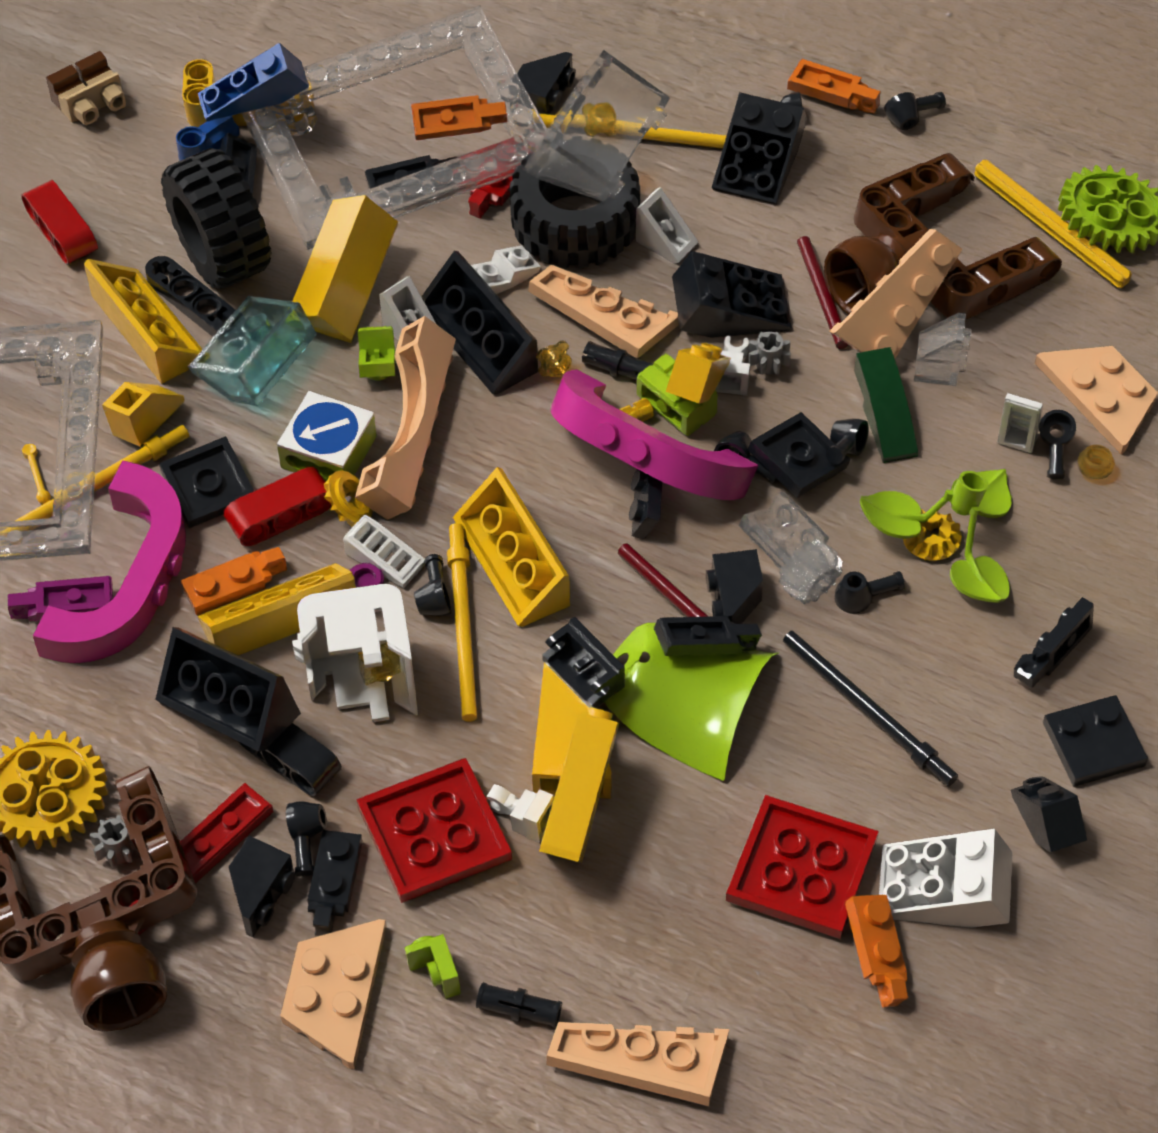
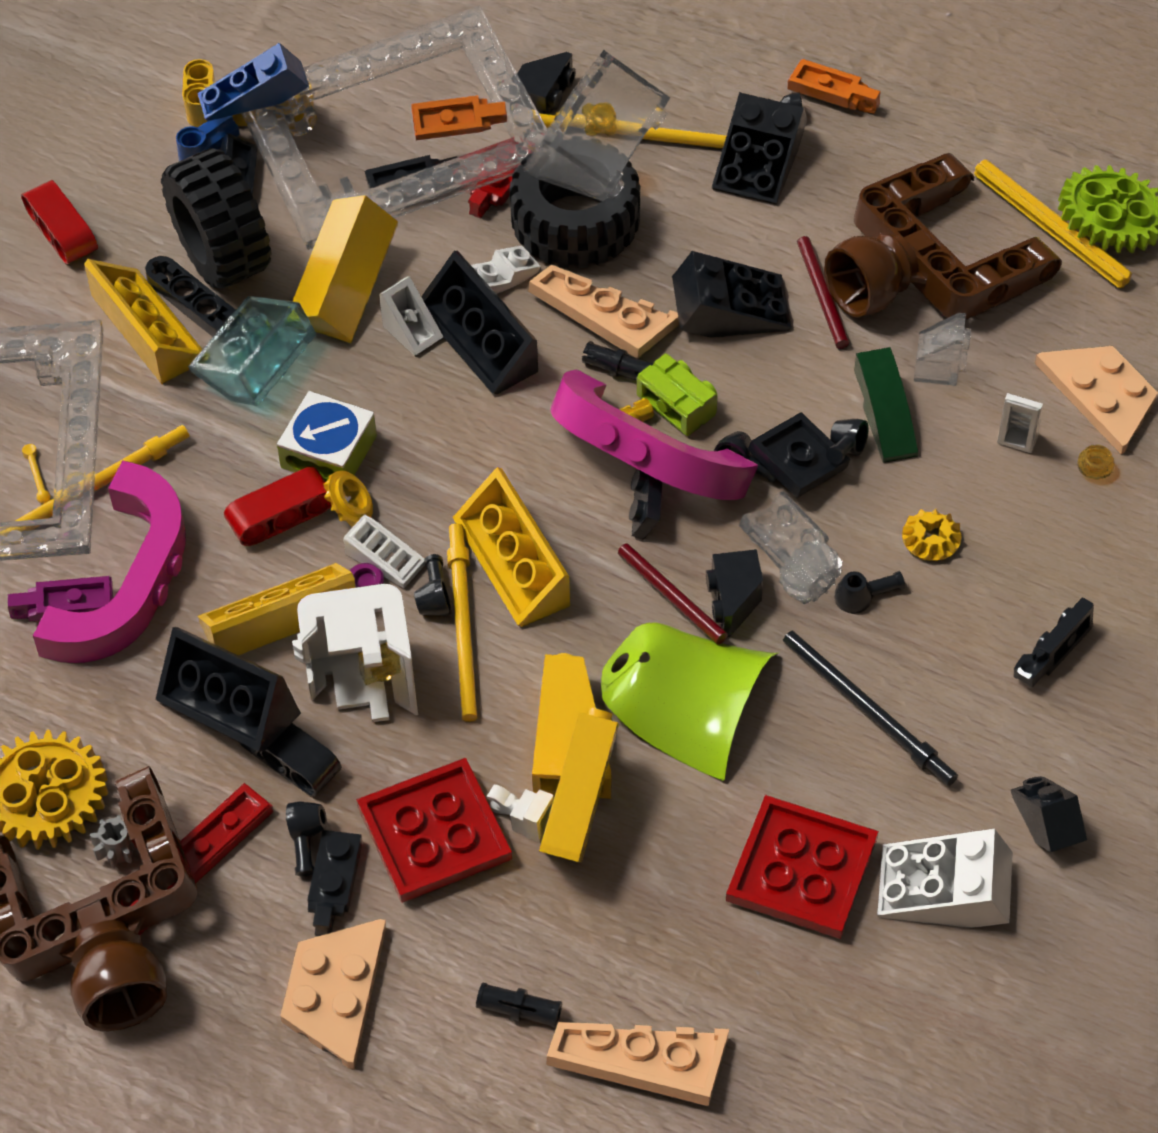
(86, 89): tan hips -> none
(139, 410): yellow slope -> none
(206, 480): black plate -> none
(233, 579): orange hinge -> none
(258, 879): black slope -> none
(376, 352): lime bracket -> none
(423, 363): light nougat arch -> none
(435, 955): lime bracket -> none
(554, 359): clear yellow plate -> none
(584, 664): black hinge -> none
(662, 228): white slope -> none
(697, 372): yellow slope -> none
(705, 636): black hinge -> none
(737, 373): white piece -> none
(769, 353): light grey gear -> none
(878, 947): orange hinge -> none
(900, 298): light nougat wing -> none
(905, 108): black bar -> none
(971, 495): lime plant -> none
(1066, 424): black bar -> none
(1095, 740): black plate -> none

